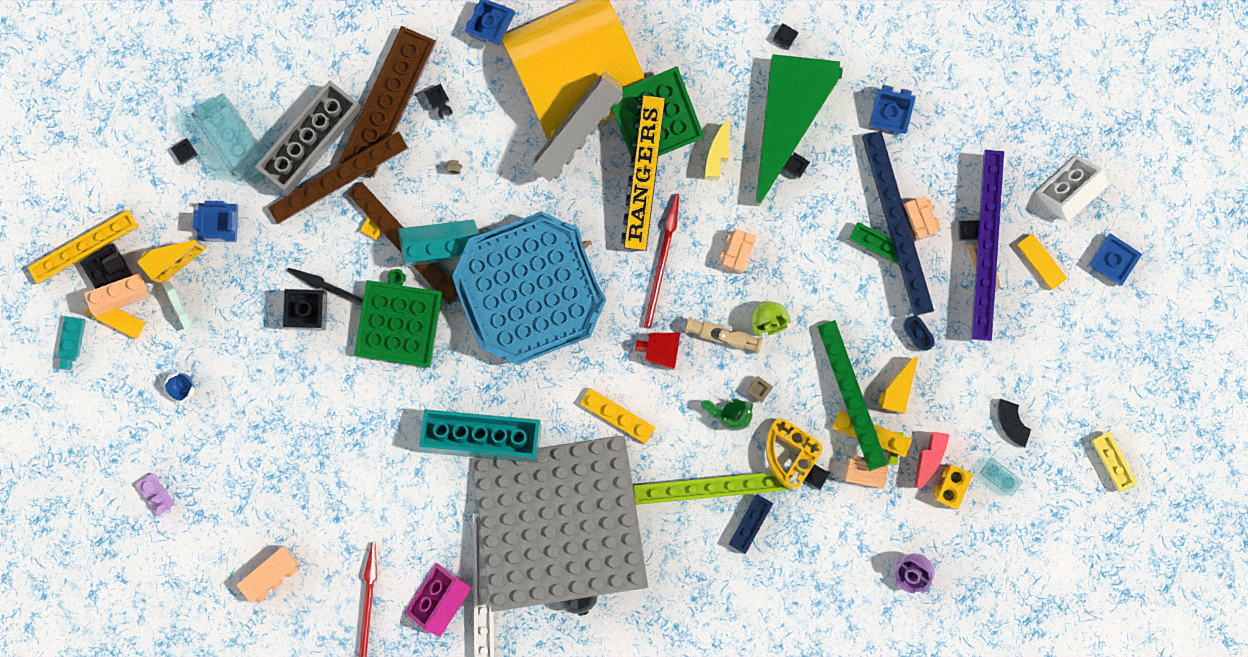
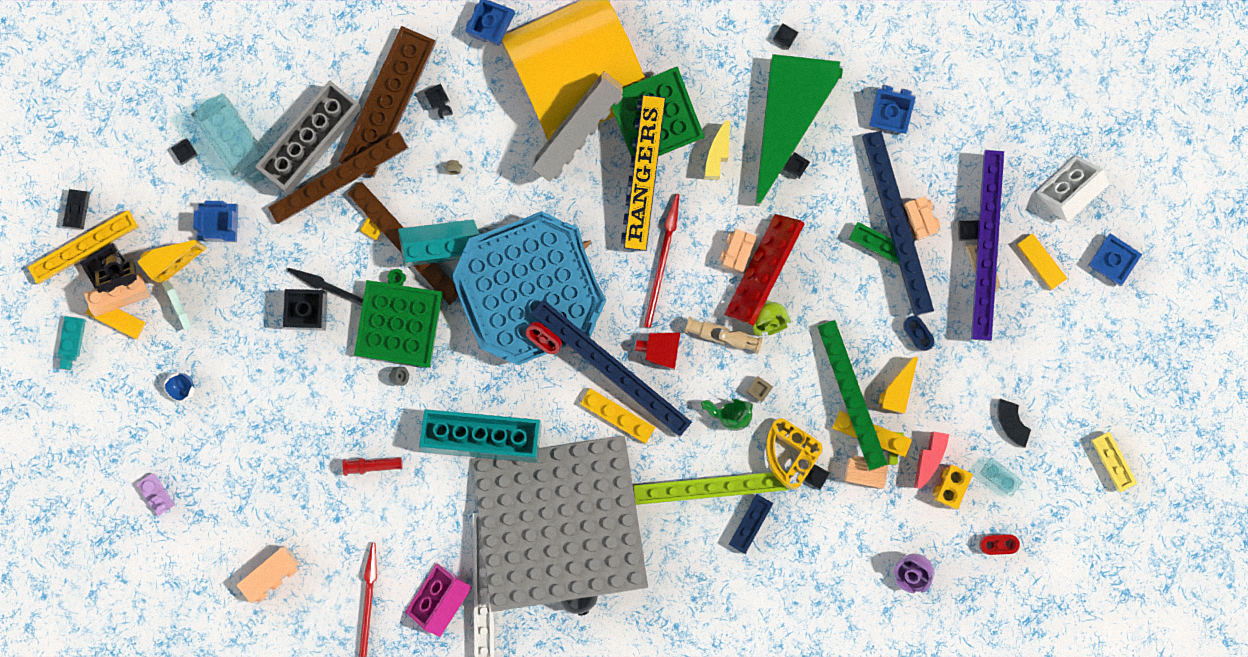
(76, 209): none -> black plate
(108, 278): none -> black plate
(362, 466): none -> red pin
(399, 376): none -> dark grey tile
(543, 338): none -> red plate
(611, 368): none -> dark blue plate
(764, 269): none -> red plate
(998, 544): none -> red plate

